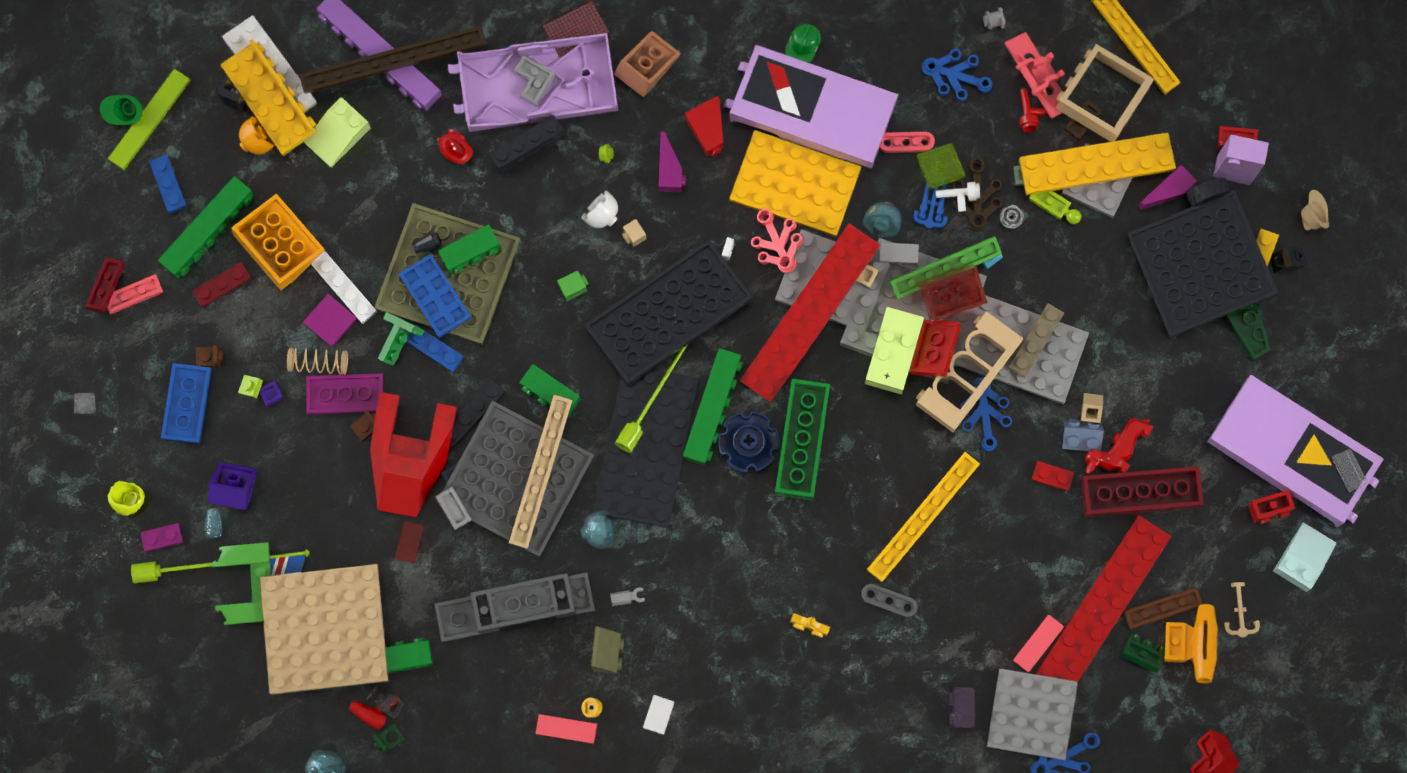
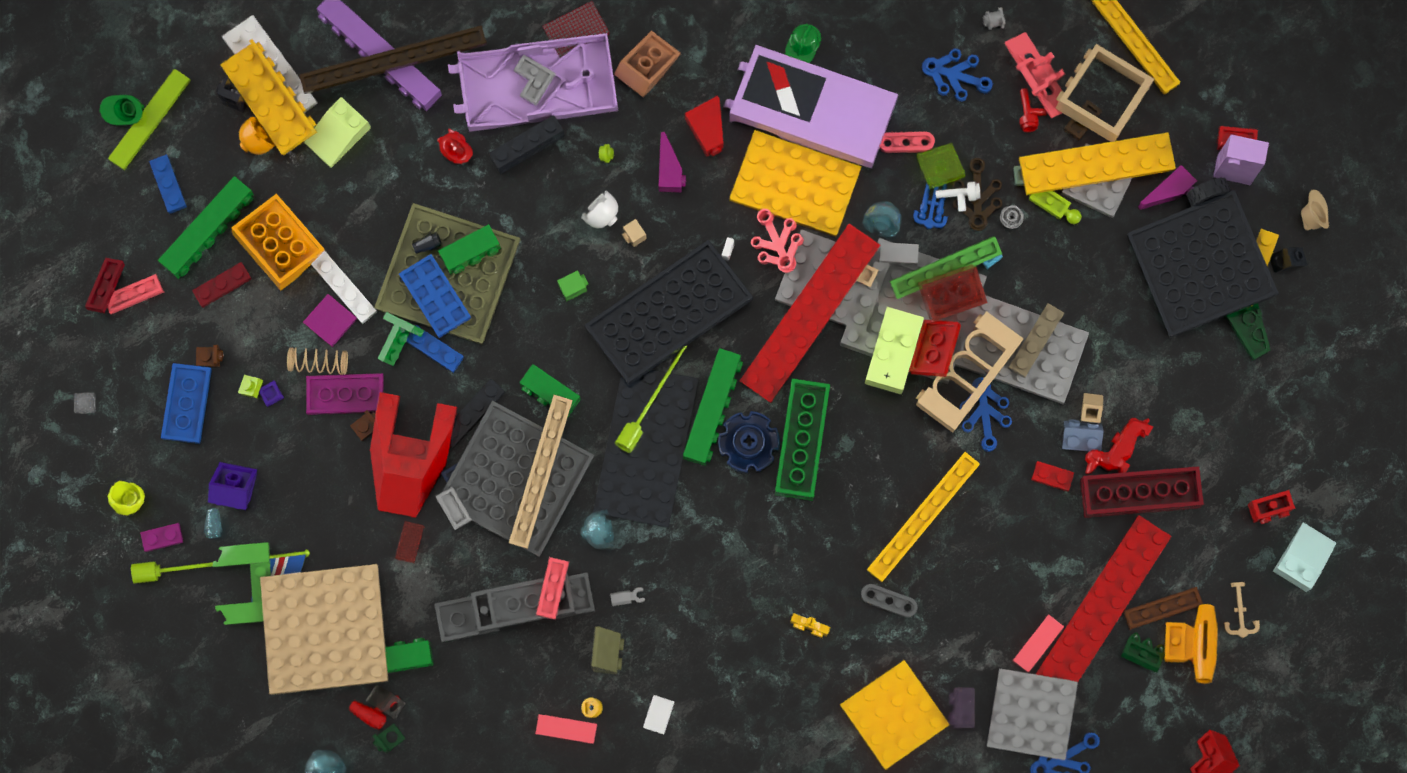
(552, 588): none -> coral tile
(894, 714): none -> yellow plate
(1292, 449): lavender piece -> none
(1349, 470): clear tile -> none

